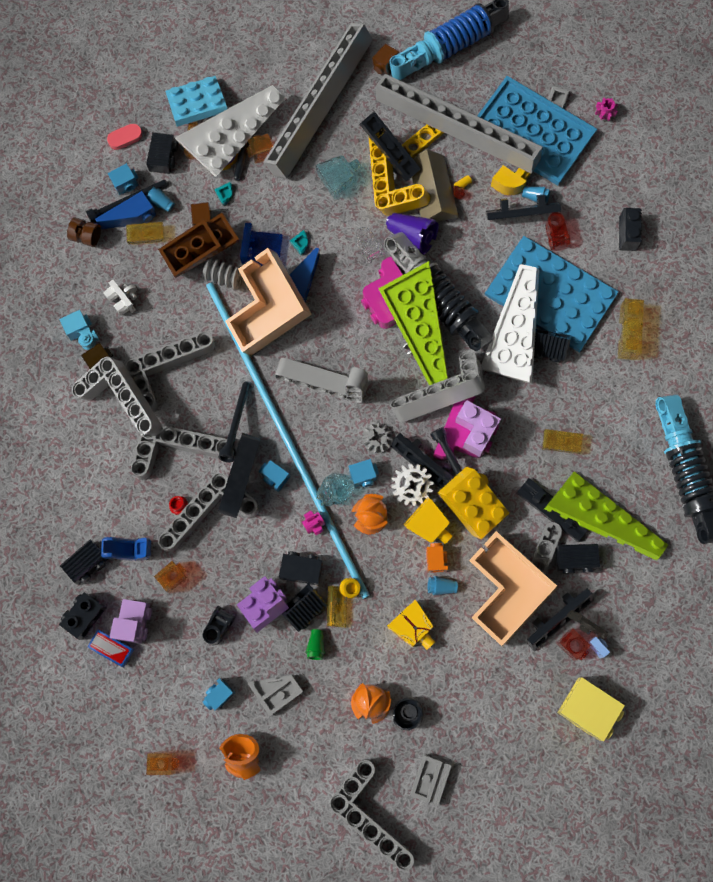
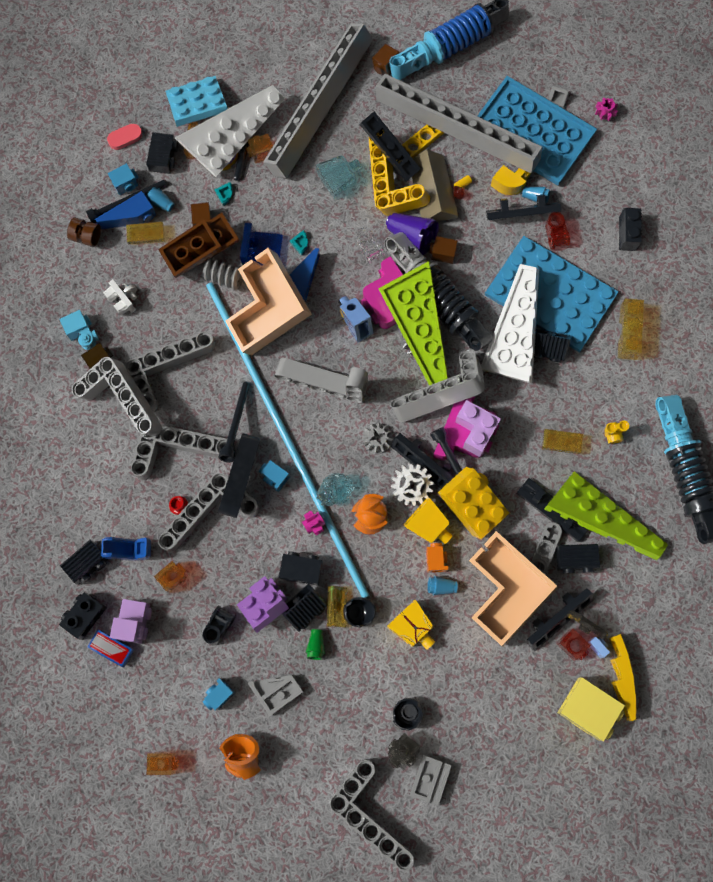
(350, 587): yellow tile -> none
(356, 318): none -> medium blue torso
(359, 612): none -> black hair
(363, 473): dark azure brick -> none
(371, 702): orange helmet -> none
(403, 752): none -> clear smoke brick
(443, 249): none -> reddish brown brick
(614, 431): none -> yellow plate
(624, 685): none -> yellow slope

